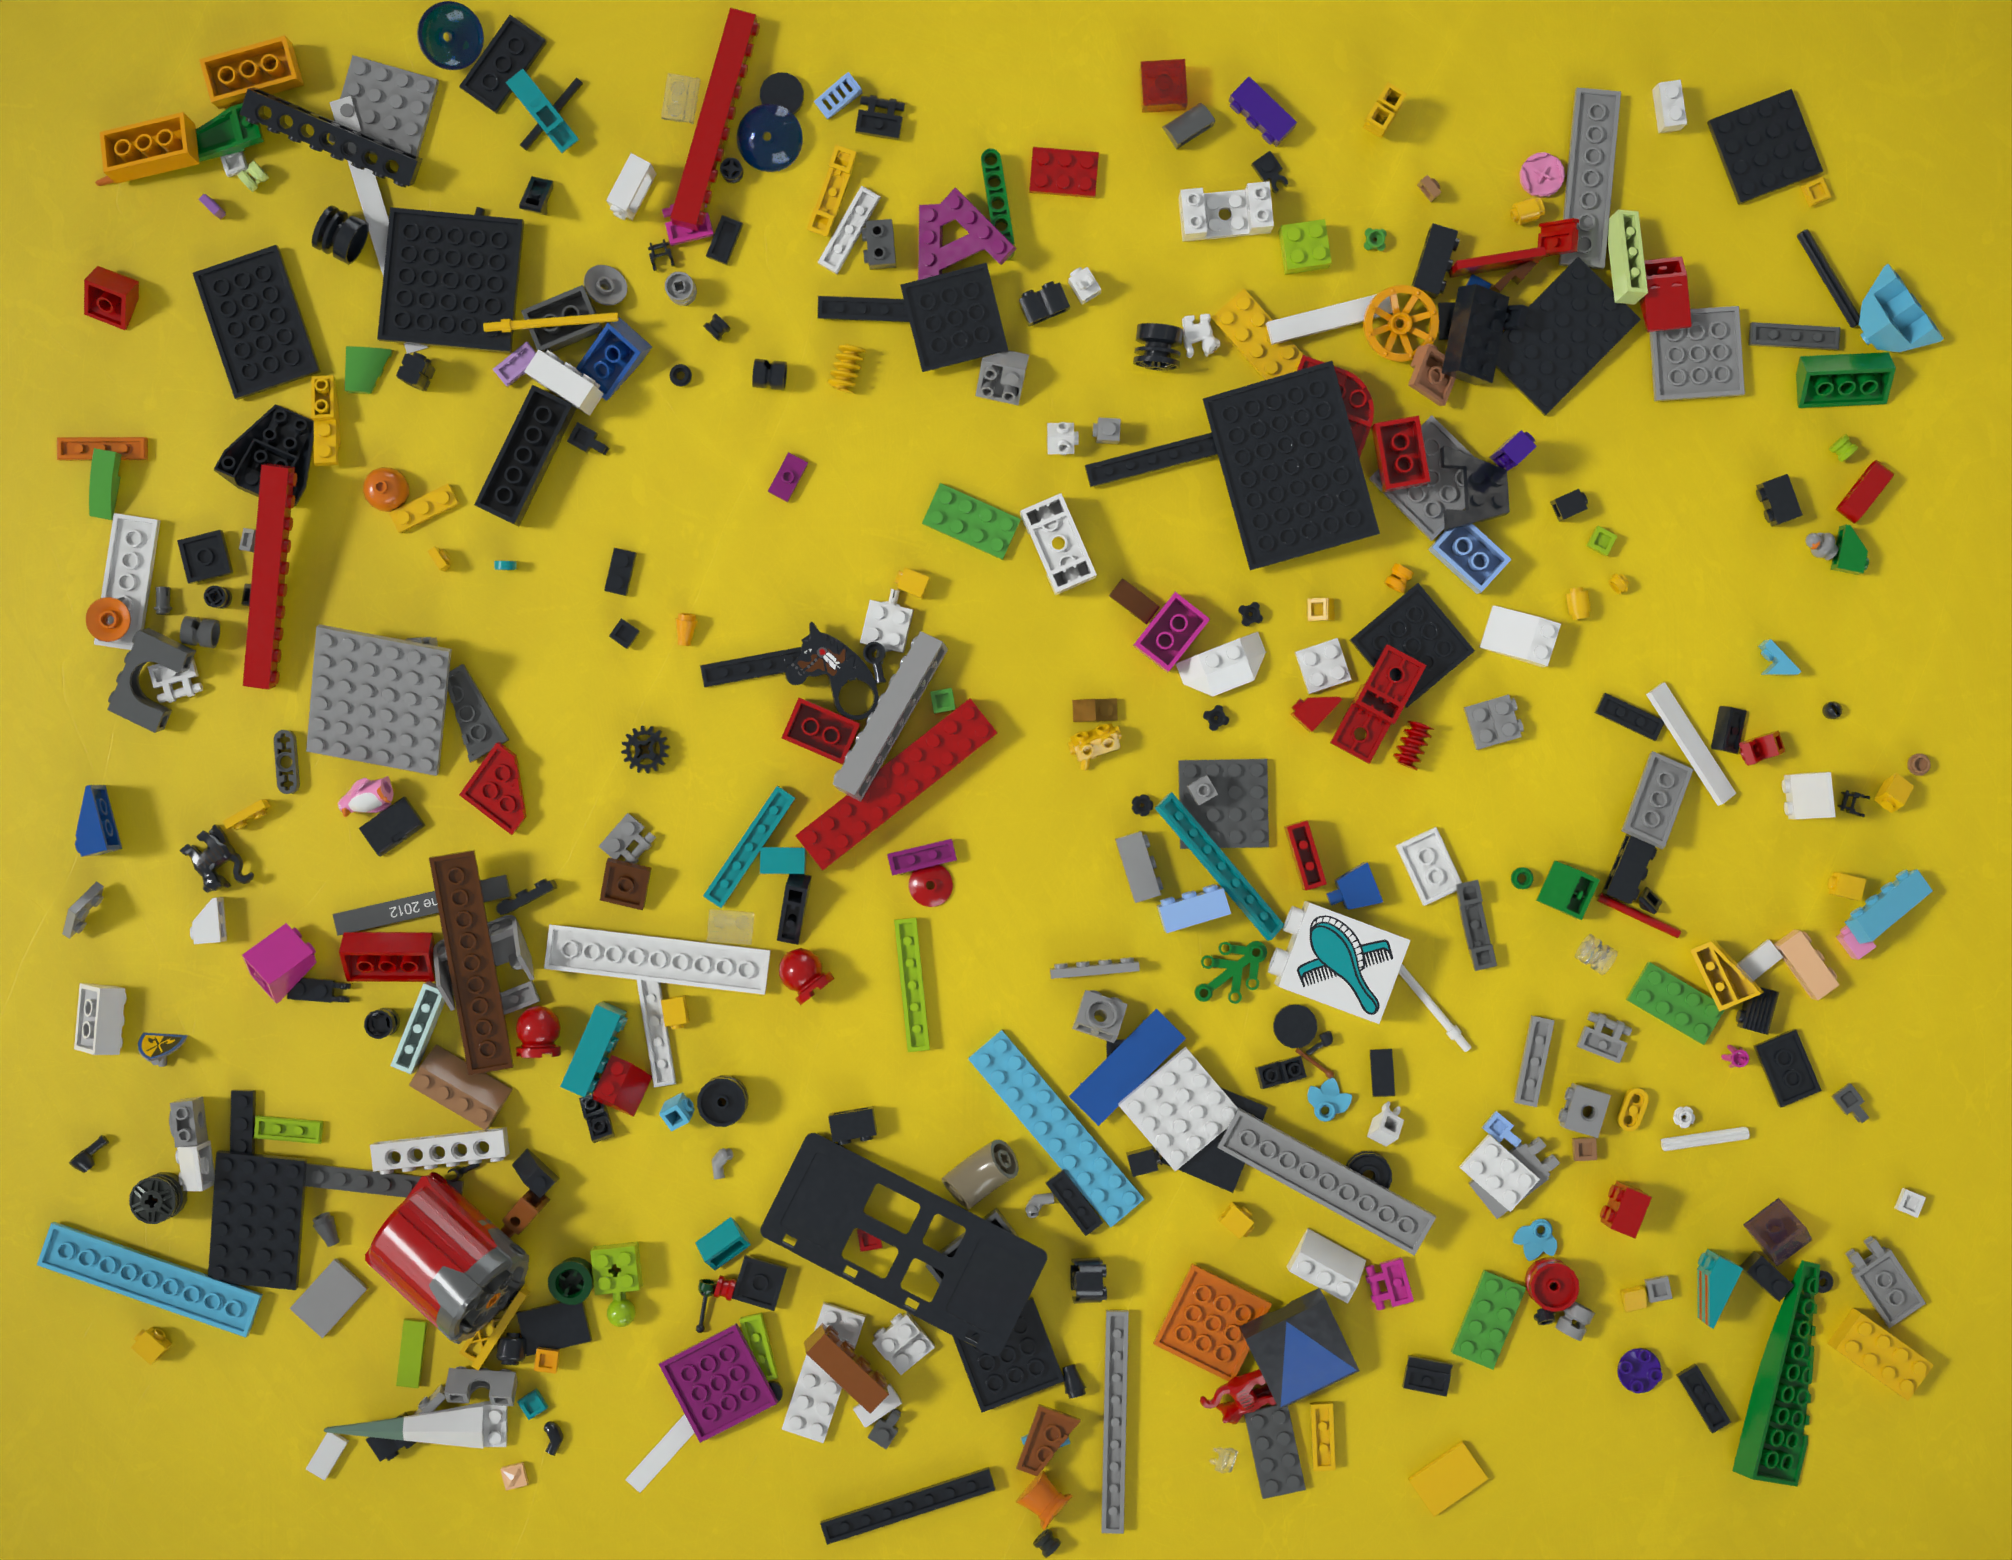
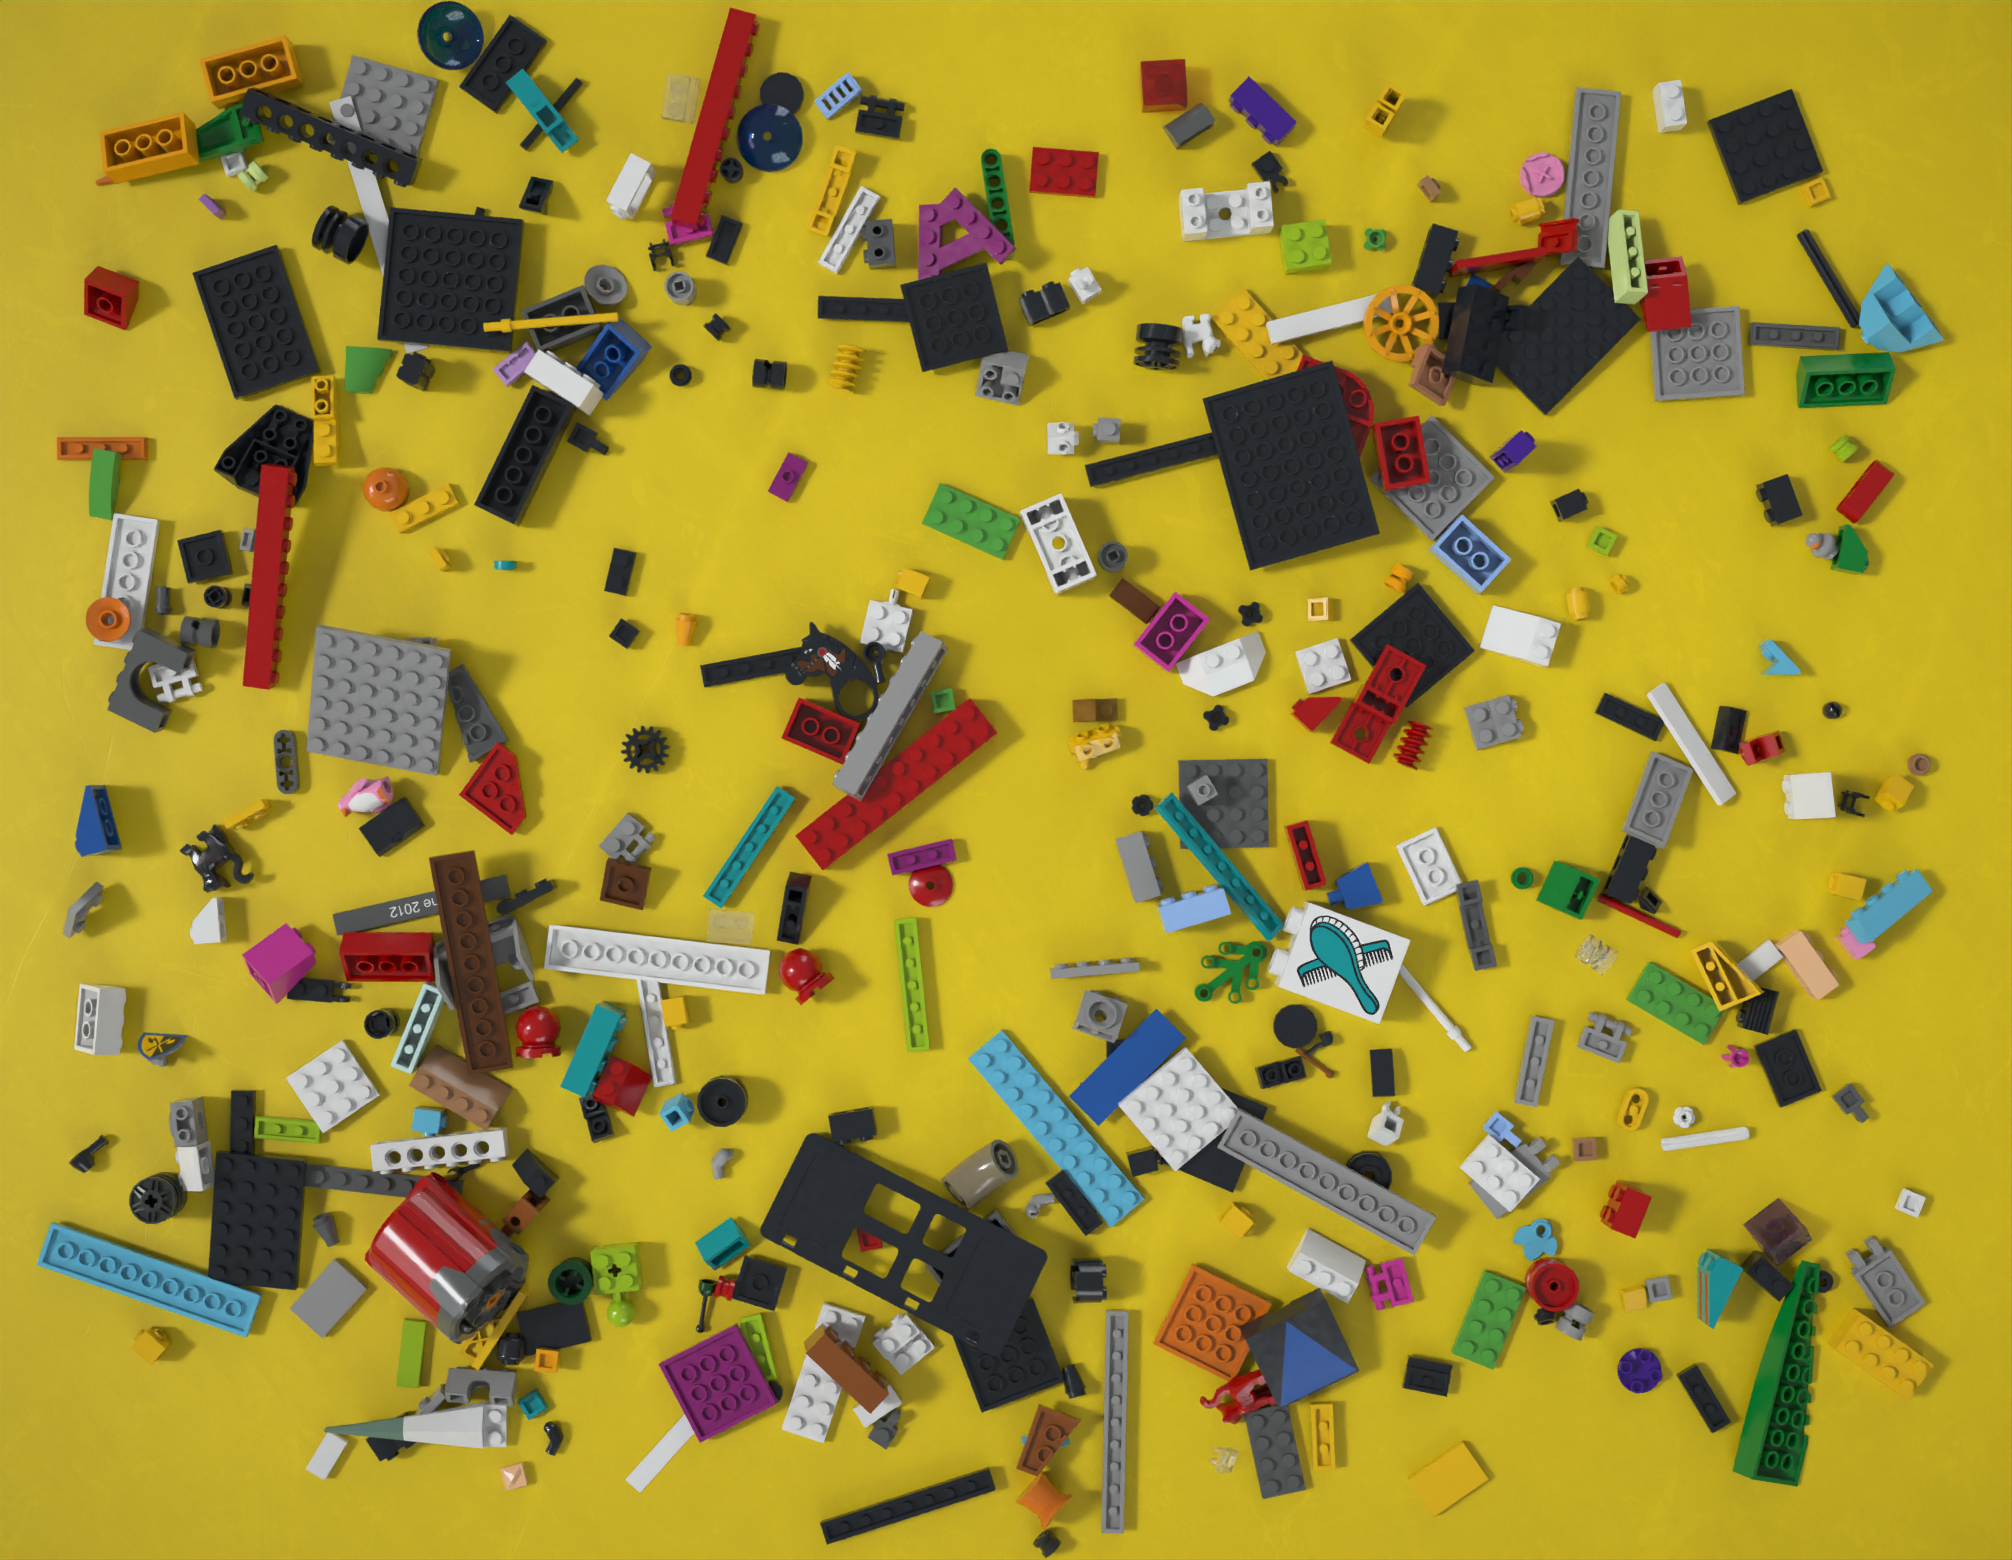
(333, 1086): none -> white plate
(429, 1120): none -> medium azure brick
(782, 860): teal brick -> none
(1112, 557): none -> dark grey wheel
(1328, 1096): medium azure plate -> none
(1483, 489): black wing -> none
(1578, 1098): light grey brick -> none

